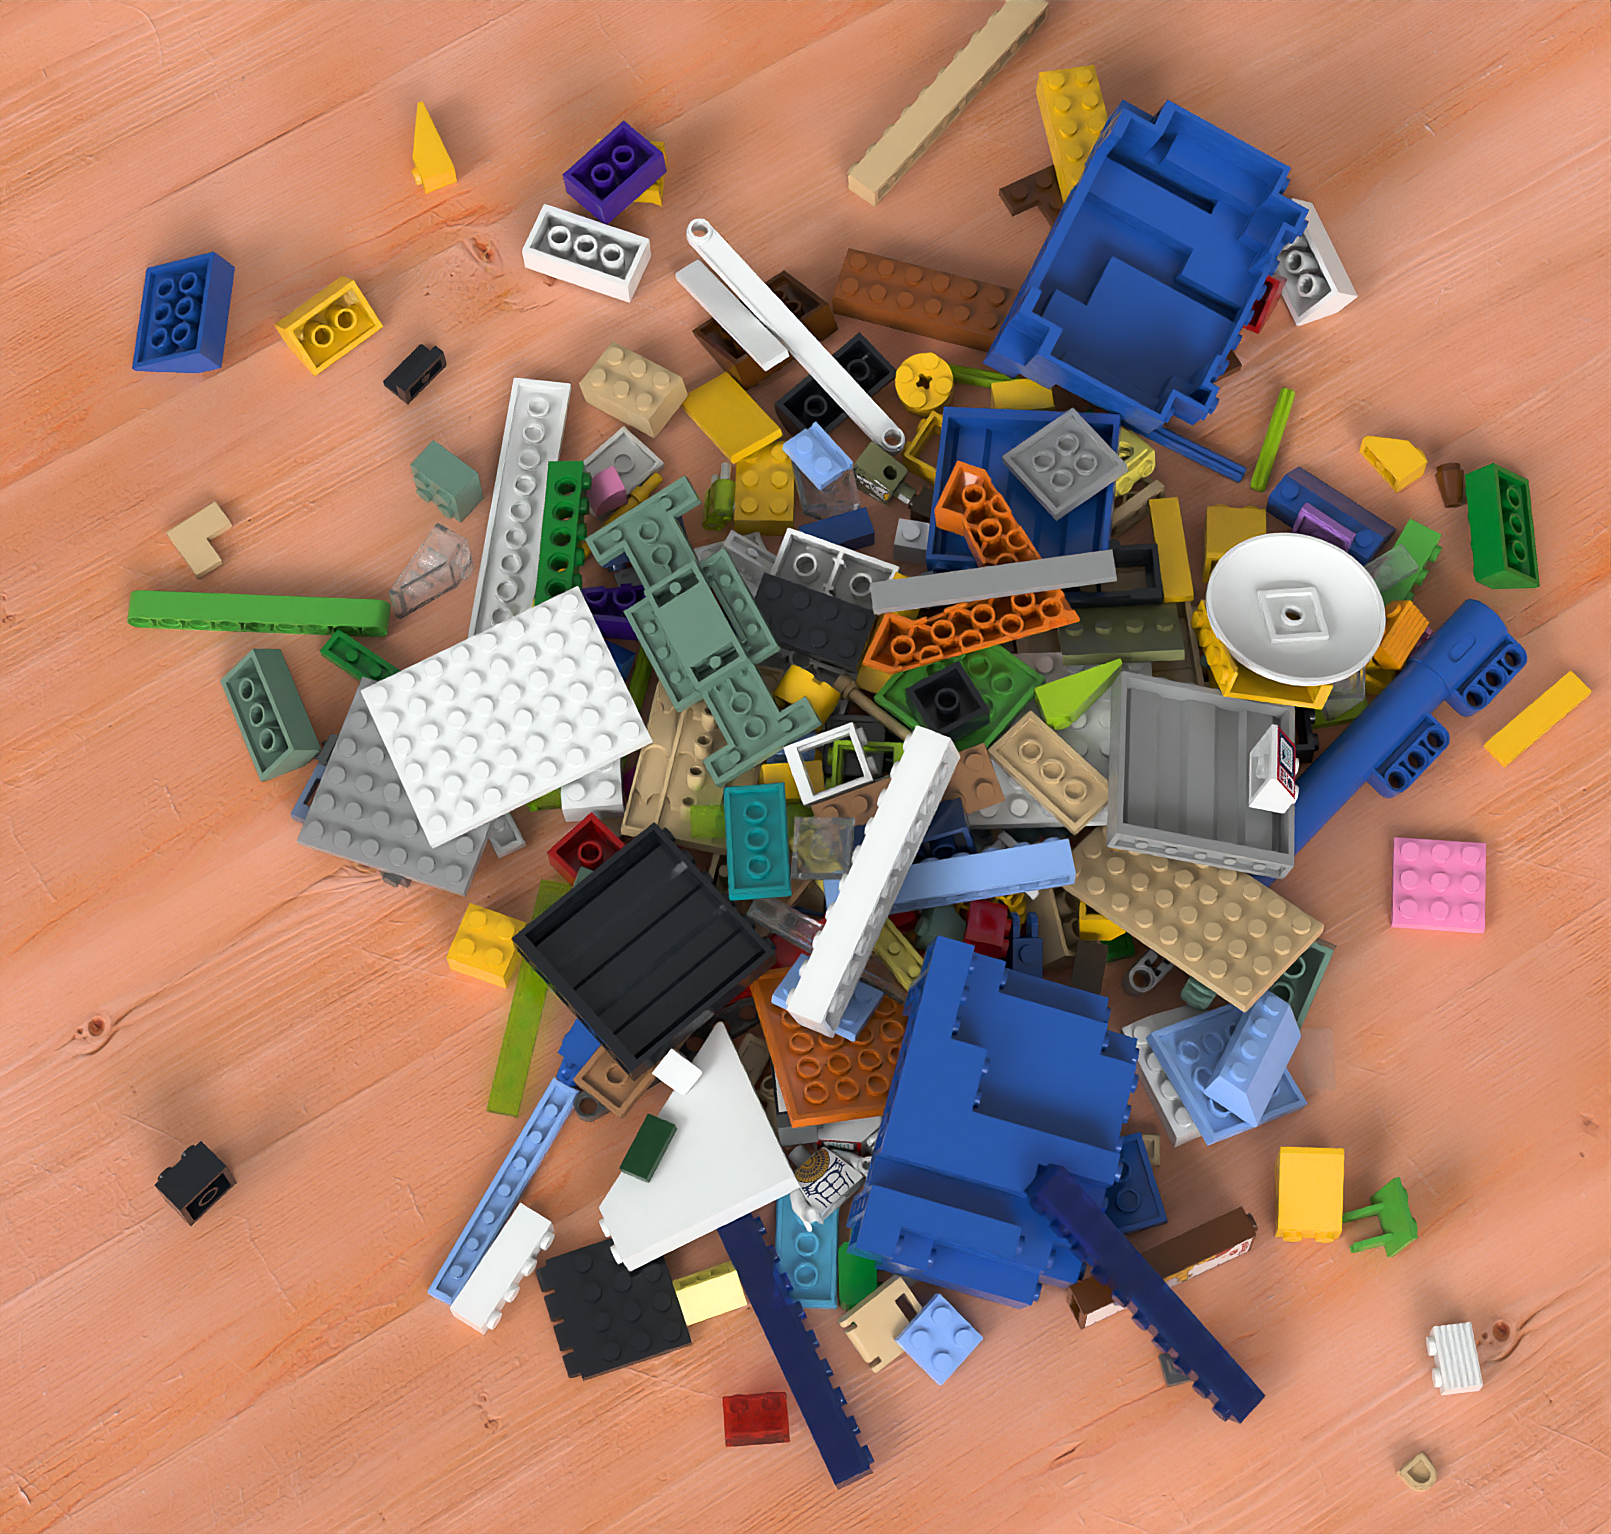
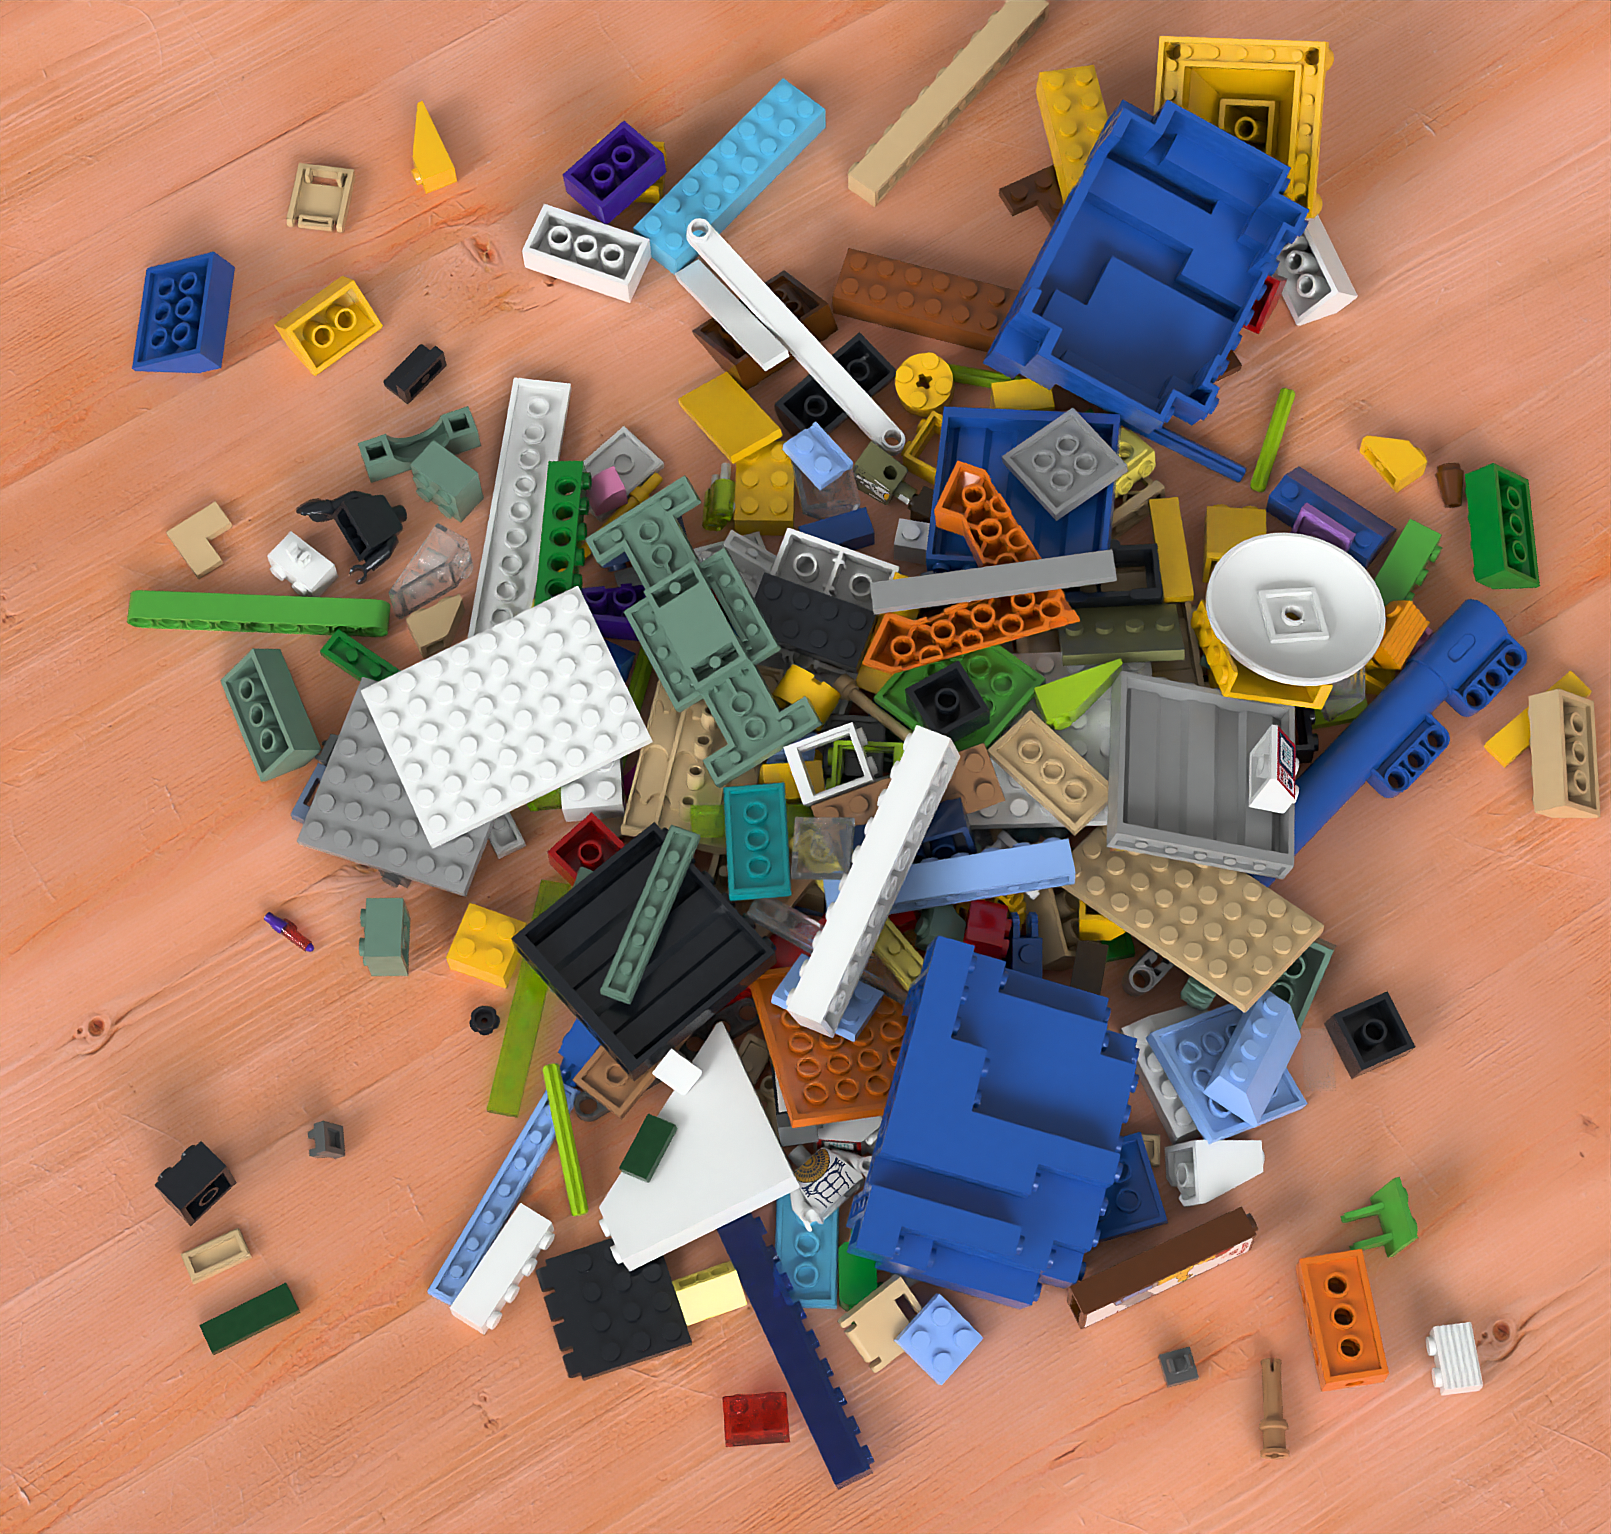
(216, 1256): none -> tan tile
(249, 1318): none -> dark green tile
(289, 930): none -> piece
(302, 566): none -> white brick
(321, 205): none -> tan container
(328, 1140): none -> dark grey tile
(366, 523): none -> black torso
(386, 936): none -> sand green brick
(390, 456): none -> sand green arch
(436, 626): none -> tan slope
(481, 1013): none -> black plate
(565, 1139): none -> lime axle
(633, 389): tan brick -> none
(650, 914): none -> sand green tile
(732, 173): none -> medium azure brick
(1144, 1293): clear blue brick -> none
(1210, 1170): none -> white slope
(1258, 93): none -> yellow piece
(1273, 1423): none -> medium nougat pin
(1309, 1193): yellow slope -> none
(1357, 1305): none -> orange brick
(1369, 1035): none -> black brick
(1391, 567): clear plate -> none
(1418, 1473): tan tile -> none
(1438, 885): bright pink plate -> none
(1563, 755): none -> tan slope

